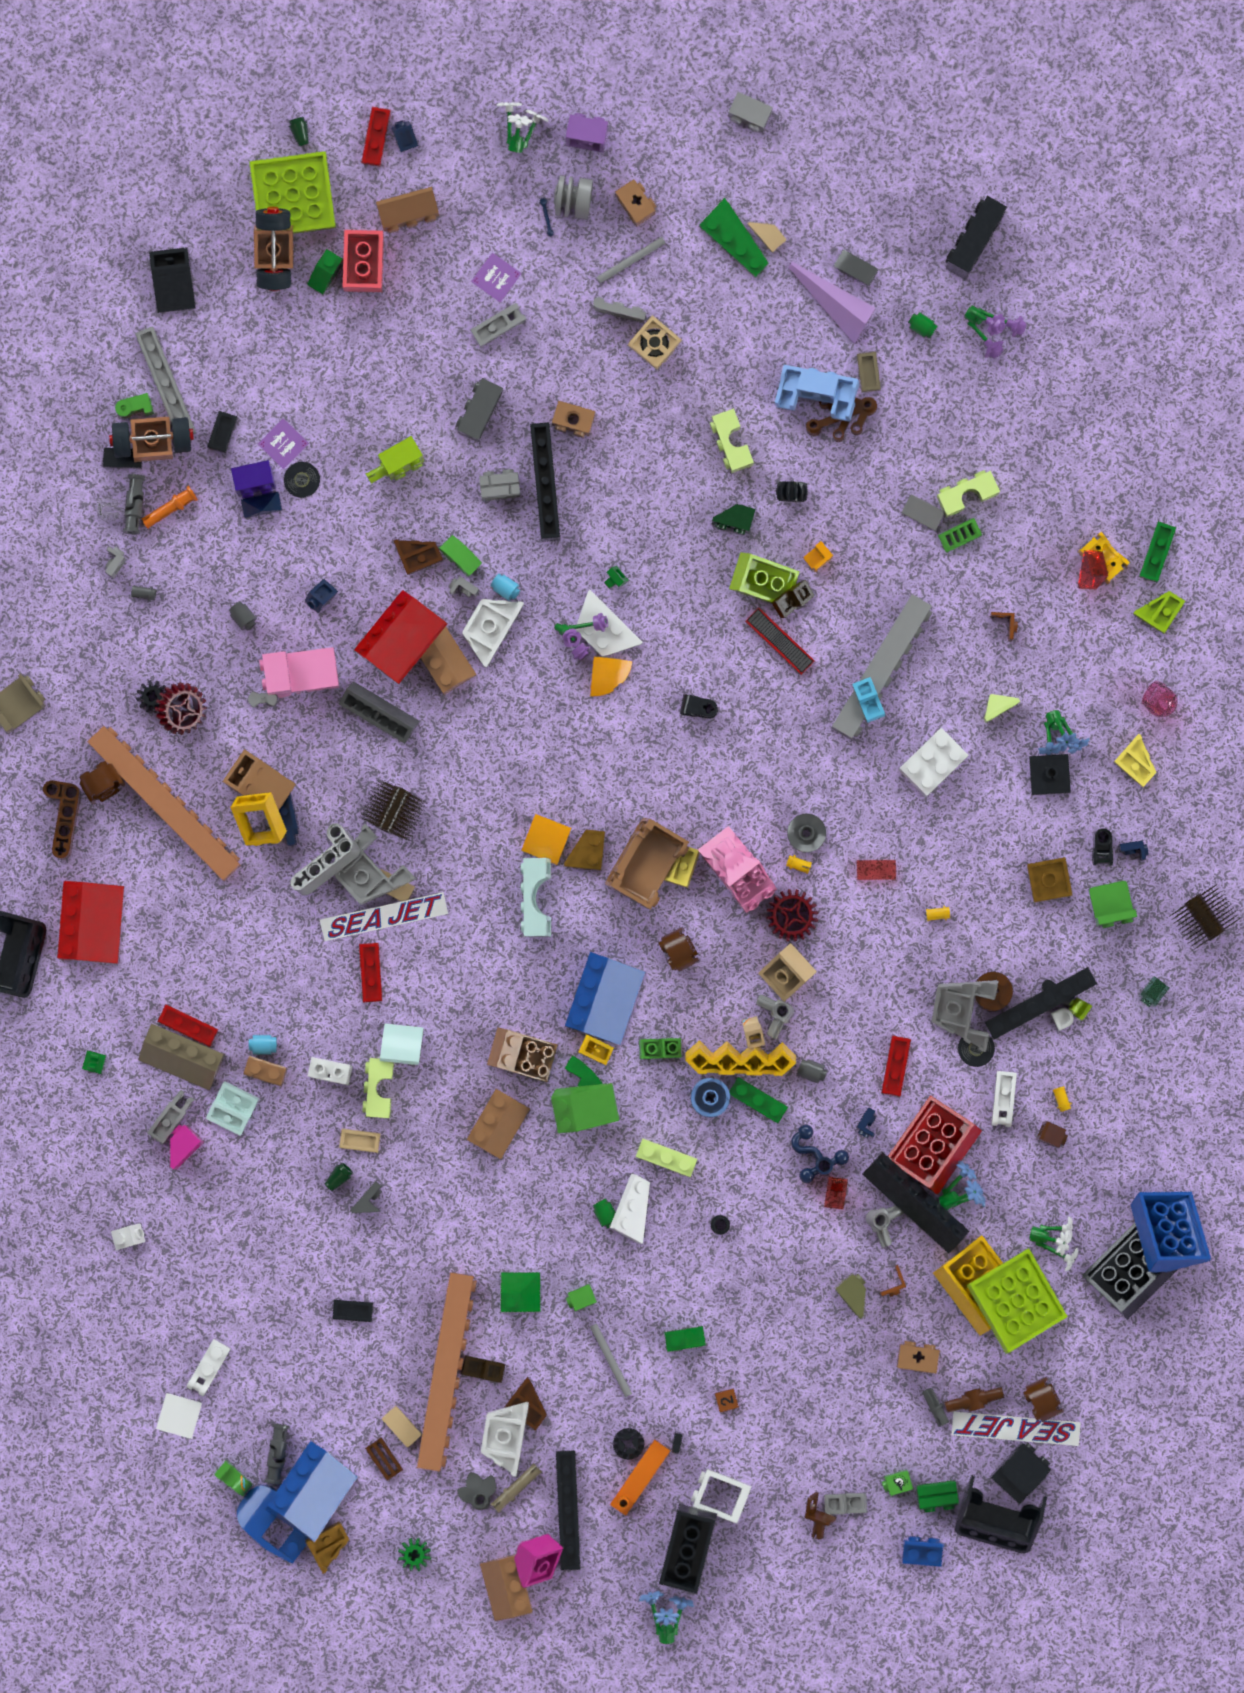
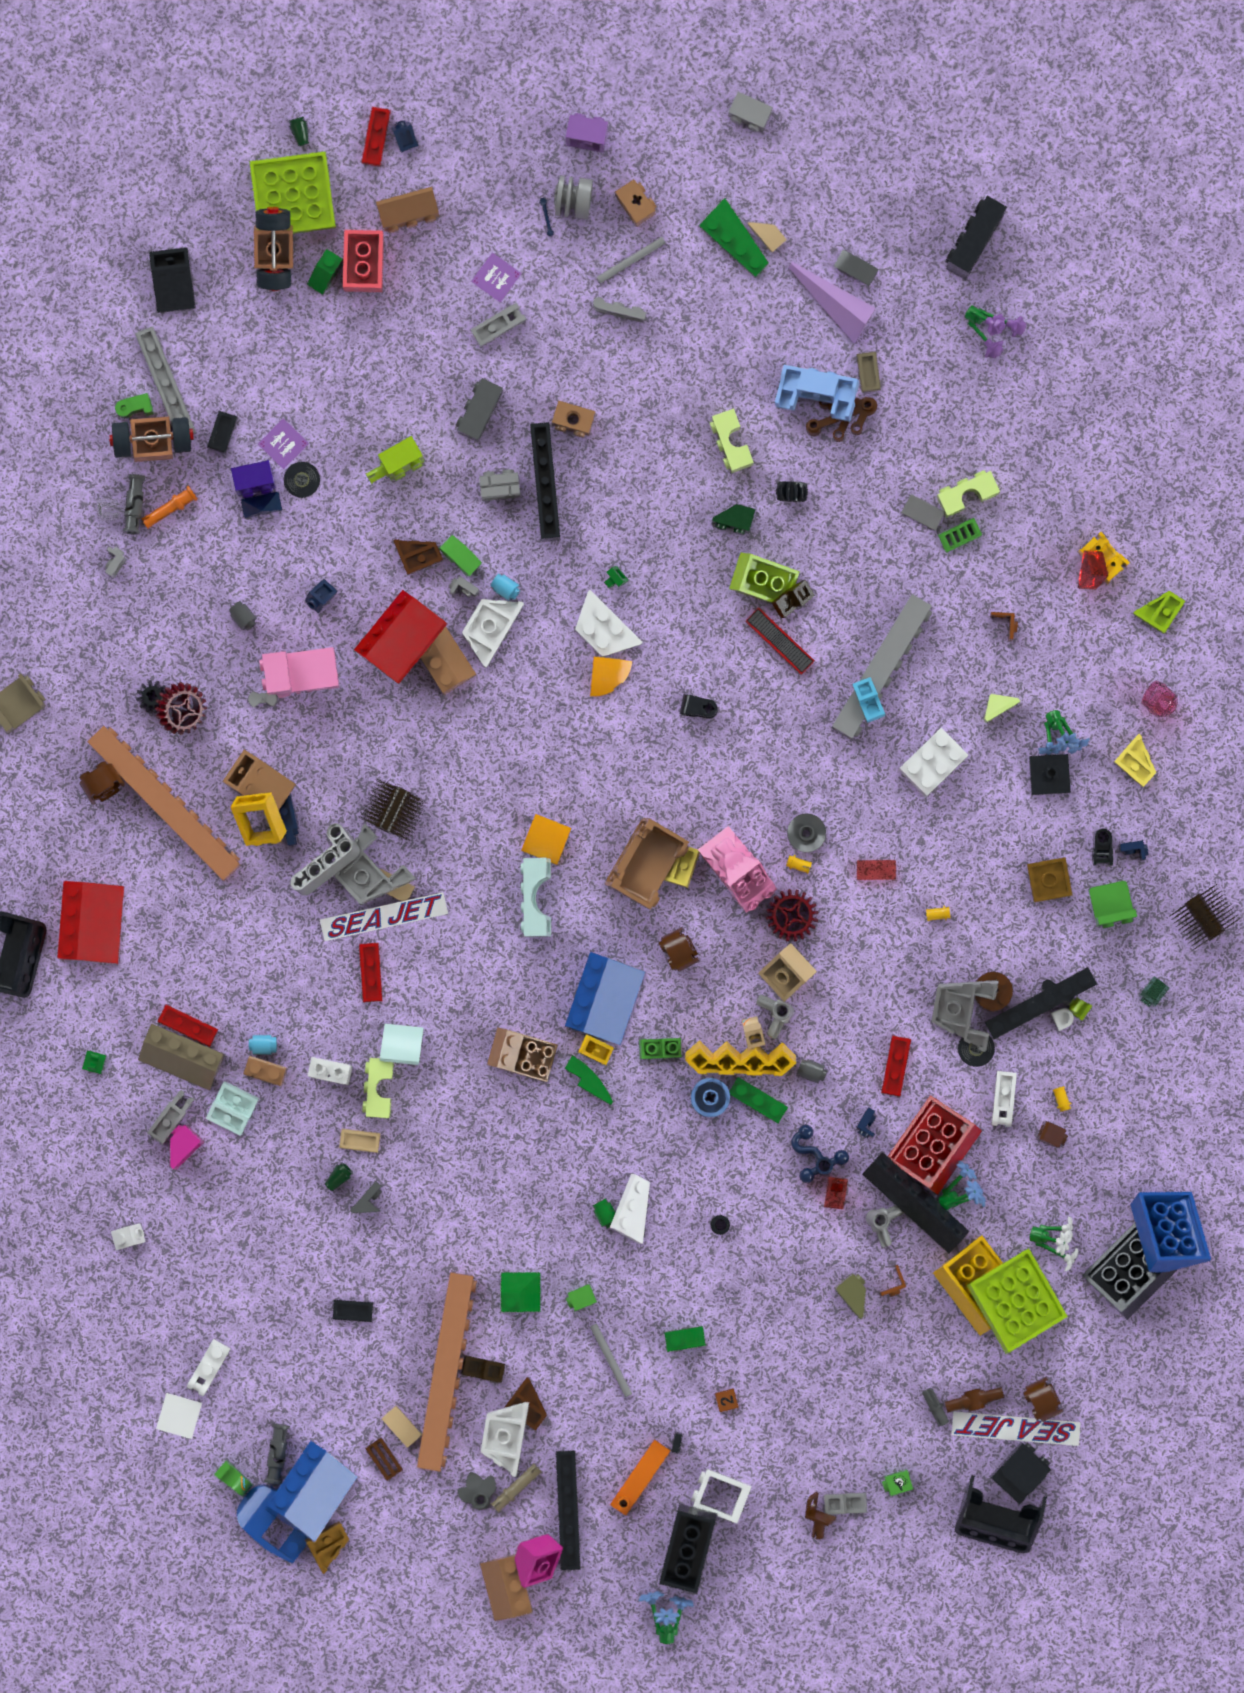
(74, 803): reddish brown beam -> none
(110, 461): black tile -> none
(144, 592): dark grey pin -> none
(378, 712): dark grey brick -> none
(418, 1560): green gear -> none
(498, 1124): medium nougat slope -> none
(515, 141): plant -> none
(572, 637): medium lavender plant -> none
(584, 1107): bright green slope -> none
(587, 851): pearl gold wing -> none
(626, 1434): black gear -> none
(654, 343): tan piece -> none
(666, 1157): yellowish green arch -> none
(818, 556): light orange panel -> none
(922, 325): green brick -> none
(922, 1552): blue bracket -> none
(927, 1364): medium nougat brick -> none
(937, 1494): green brick -> none
(1157, 552): green plate -> none

